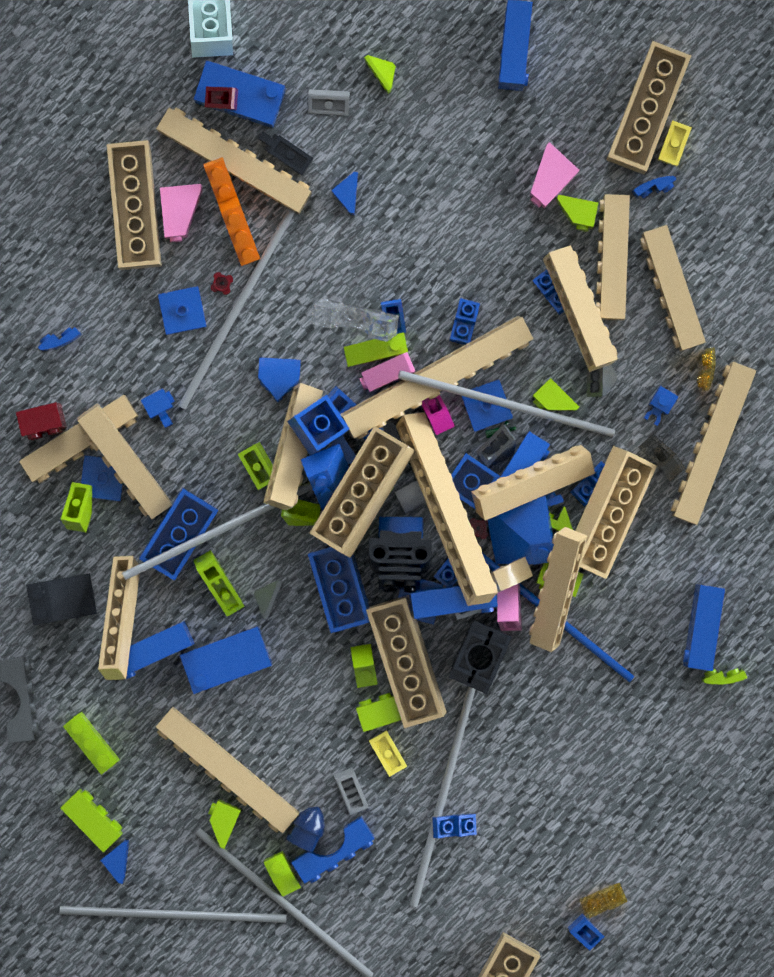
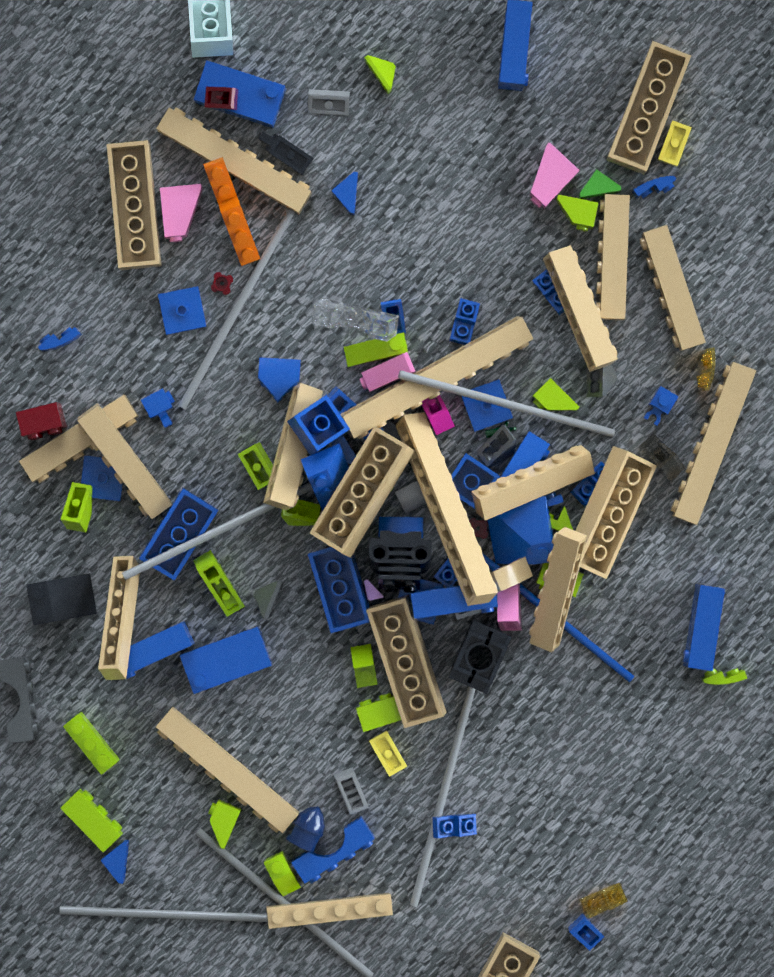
(329, 910): none -> tan brick
(371, 591): none -> lavender slope
(598, 186): none -> bright green slope

